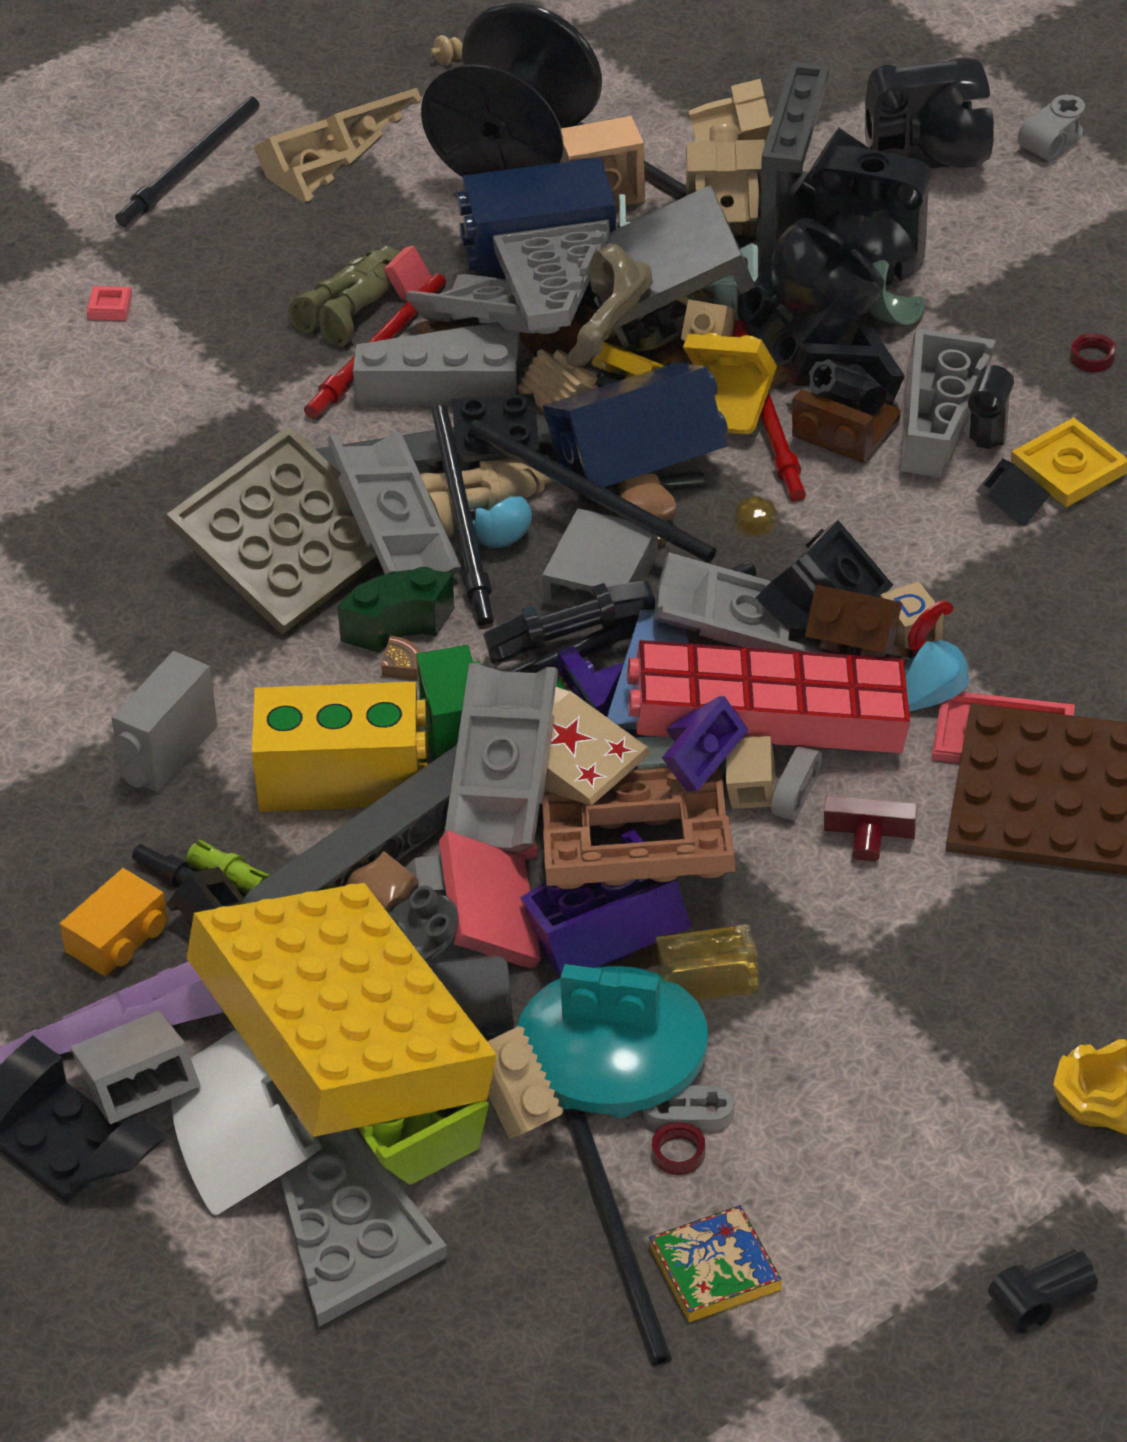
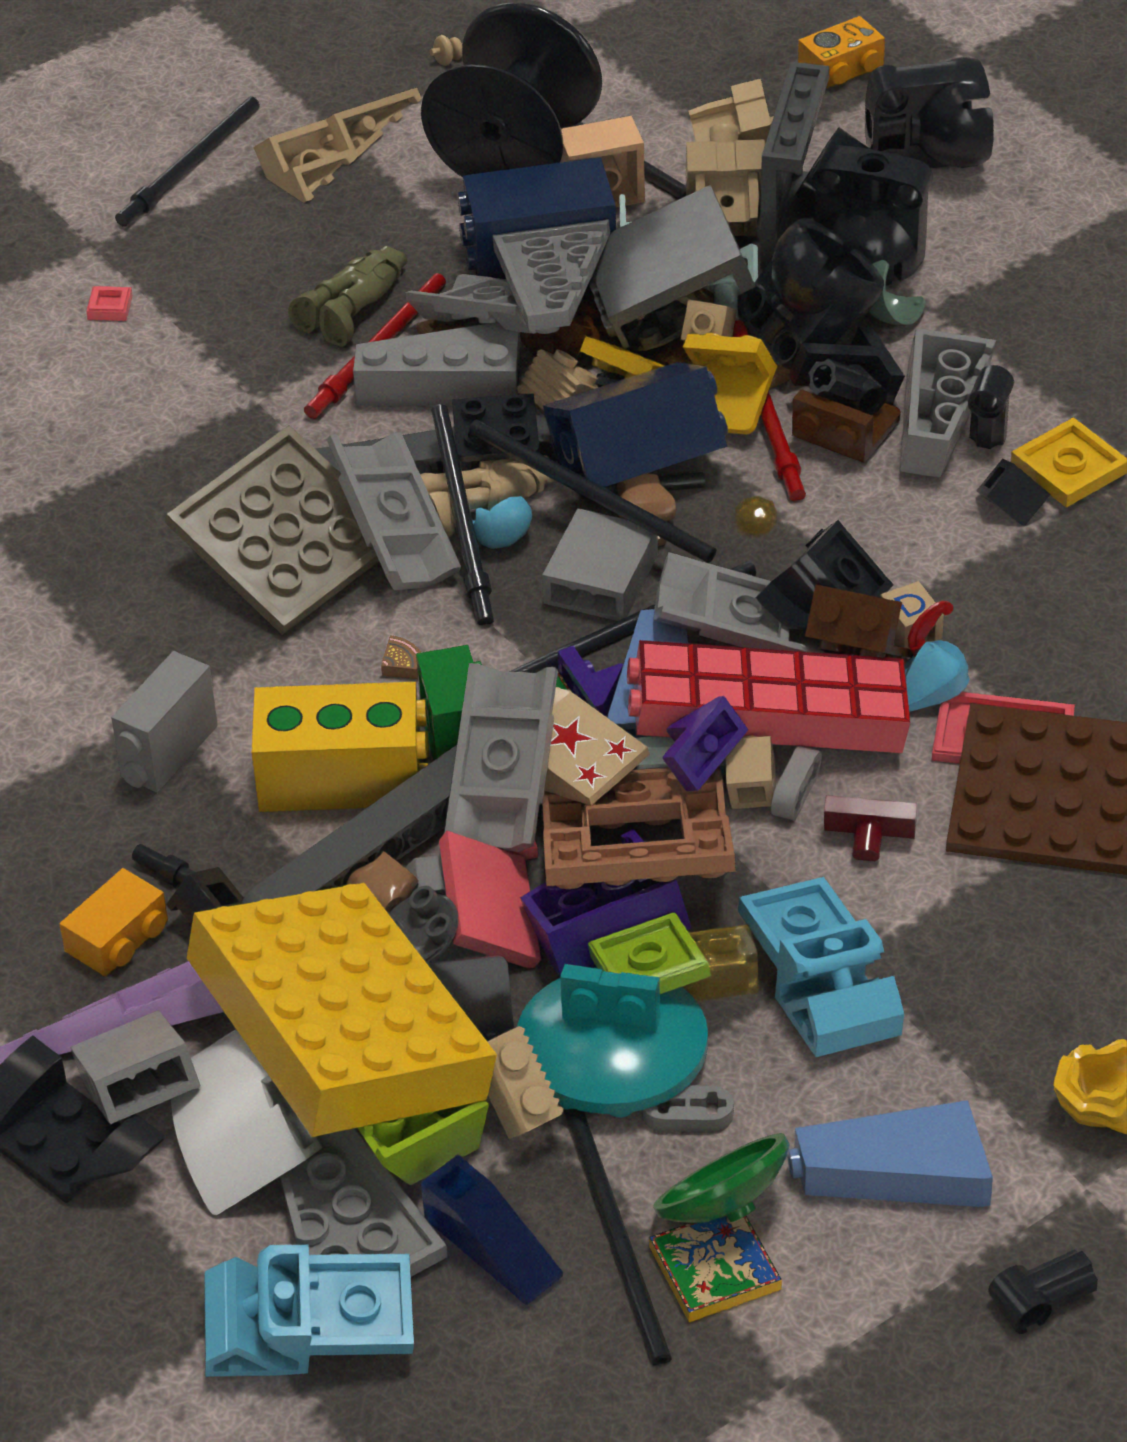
(242, 875): lime pin -> none
(303, 1306): none -> medium azure piece
(396, 606): dark green brick -> none
(407, 272): coral tile -> none
(487, 1229): none -> clear blue slope
(531, 632): black bar -> none
(619, 285): dark tan hair -> none
(653, 949): none -> lime tile
(673, 1131): dark red piece -> none
(725, 1184): none -> green dish
(823, 966): none -> medium azure piece
(846, 48): none -> light orange brick
(896, 1156): none -> medium blue slope
(1053, 127): light grey piece -> none
(1093, 340): dark red piece -> none

